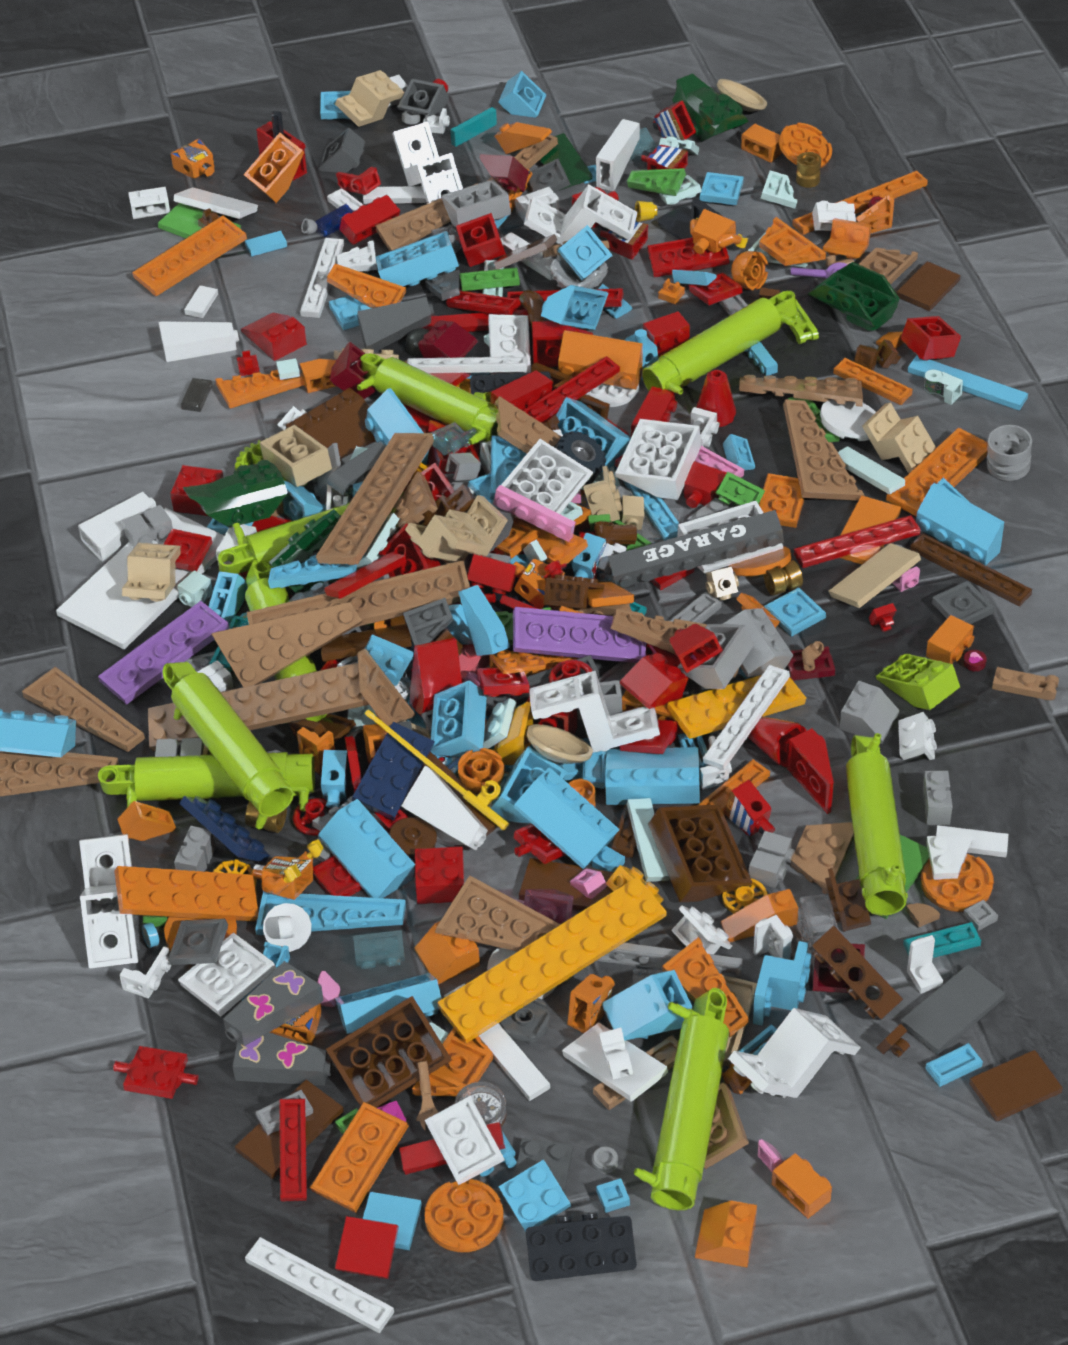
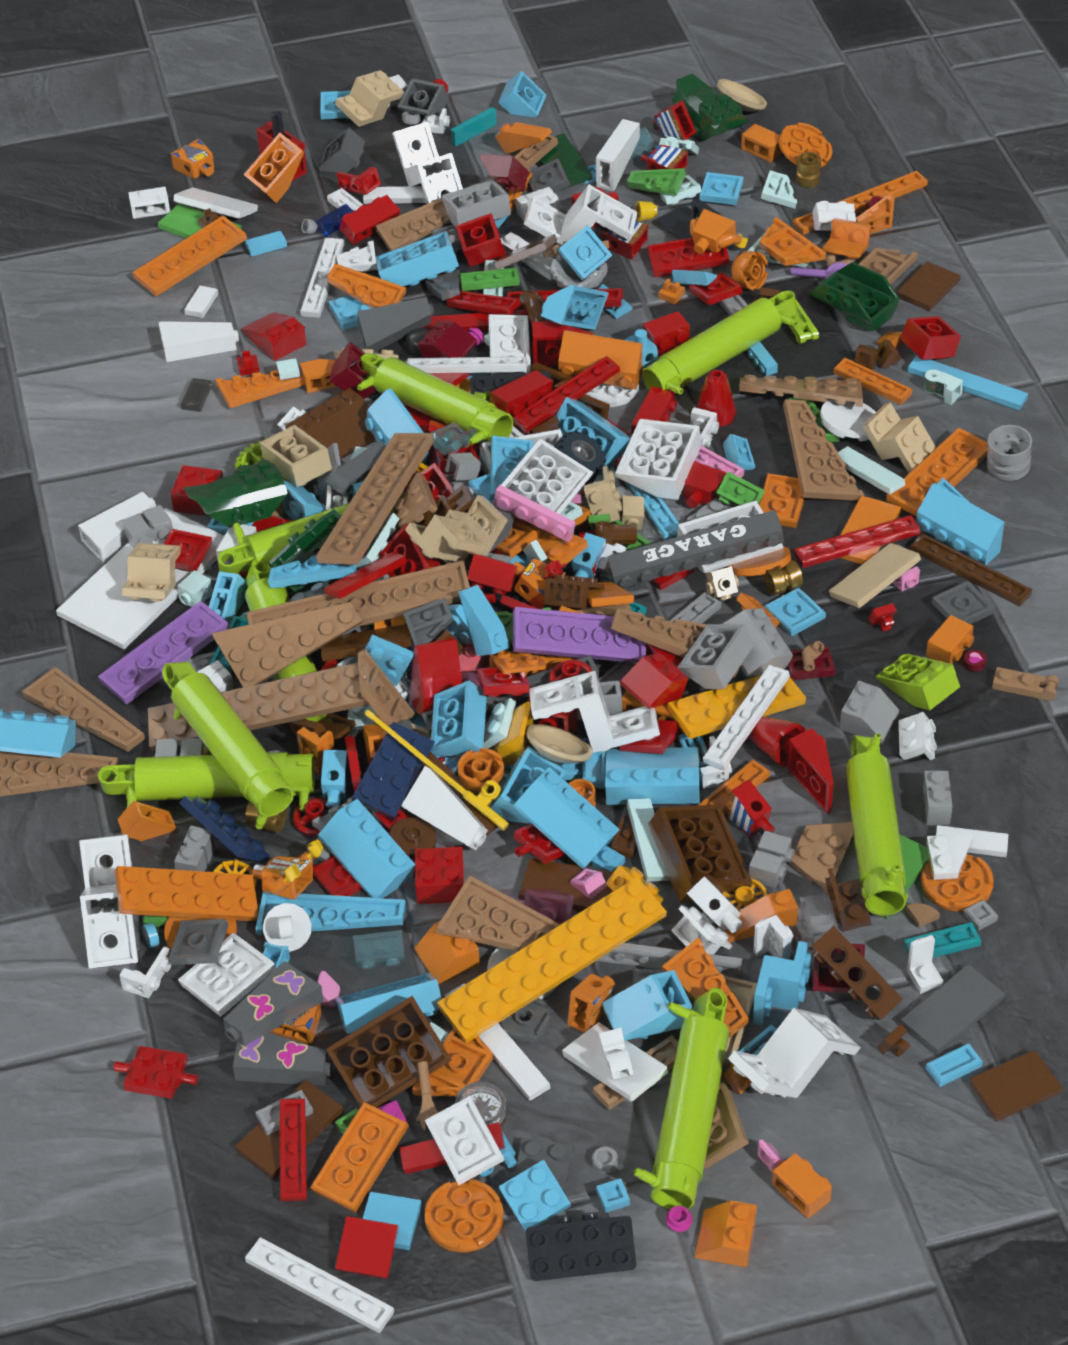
(477, 334): none -> dark pink plate
(521, 428): medium nougat wing -> none
(679, 1219): none -> dark pink plate
(694, 646): red torso -> none
(715, 905): none -> white torso

